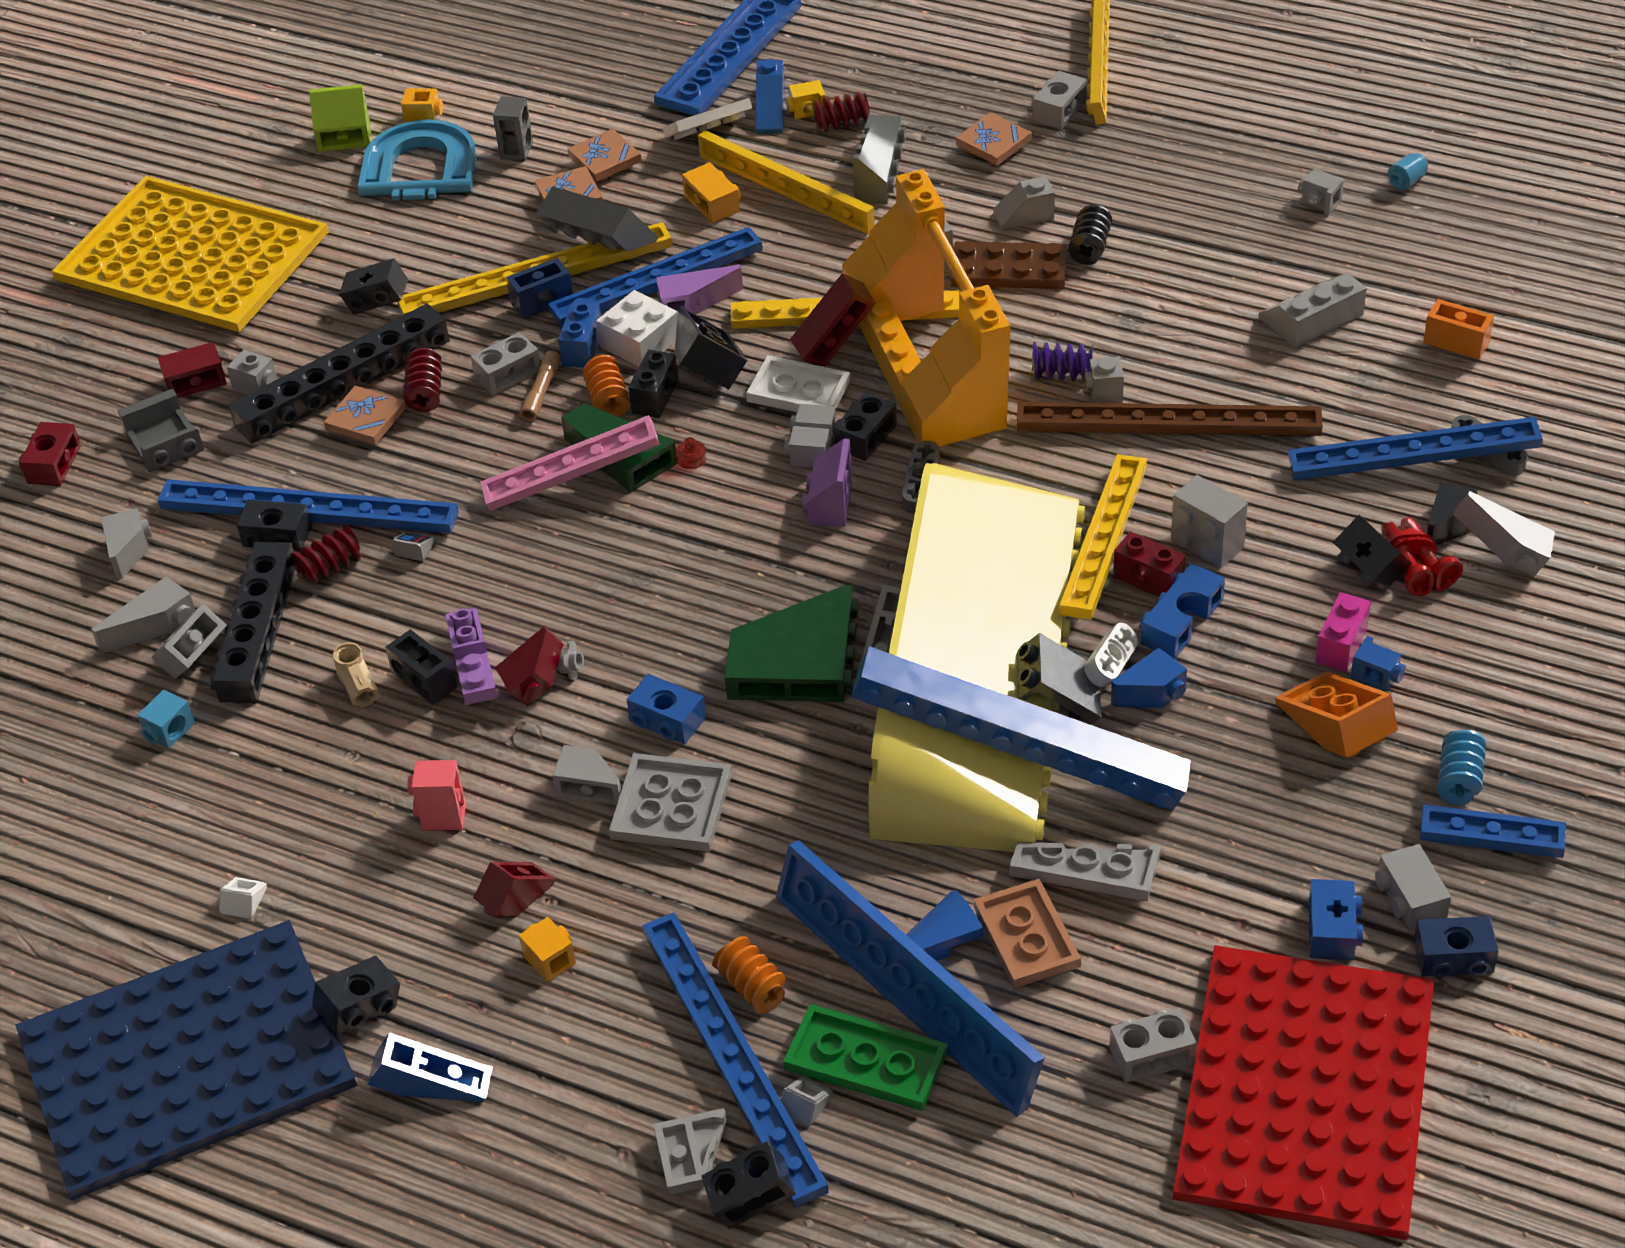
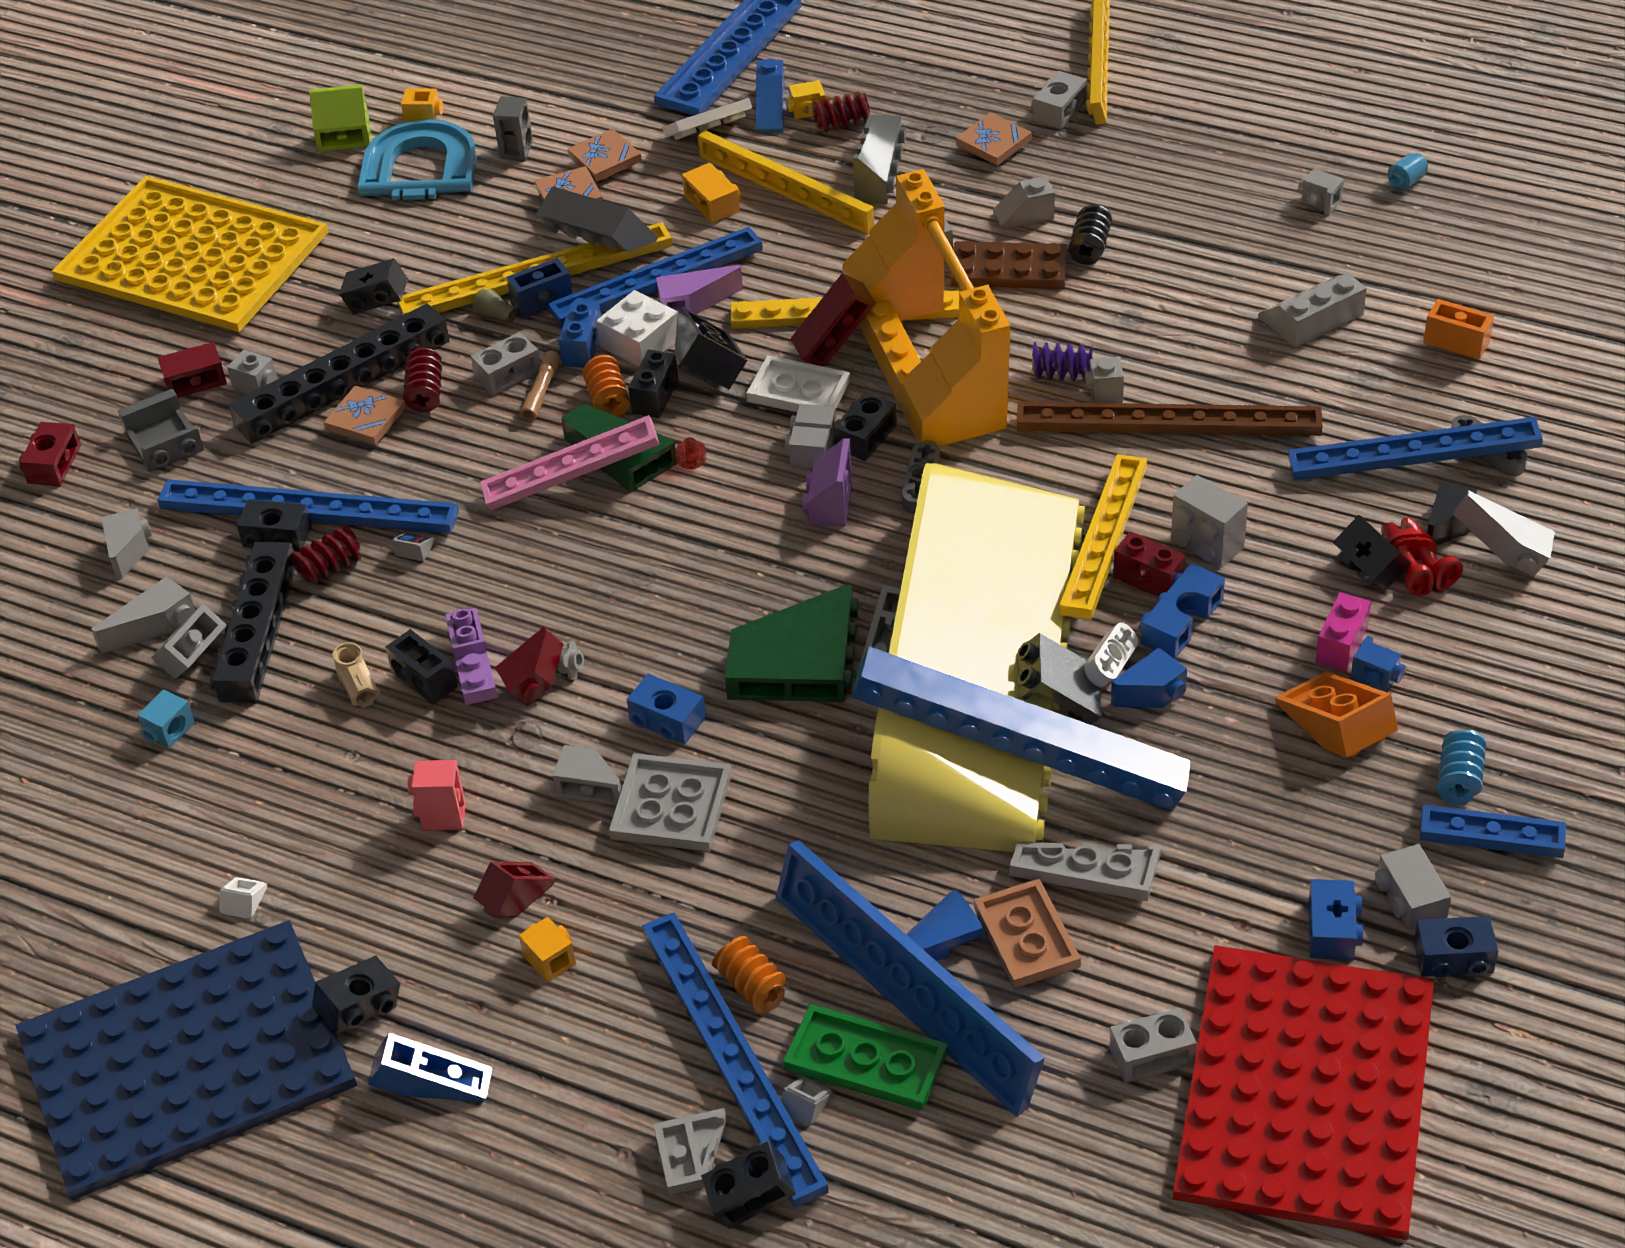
(492, 305): none -> olive cone

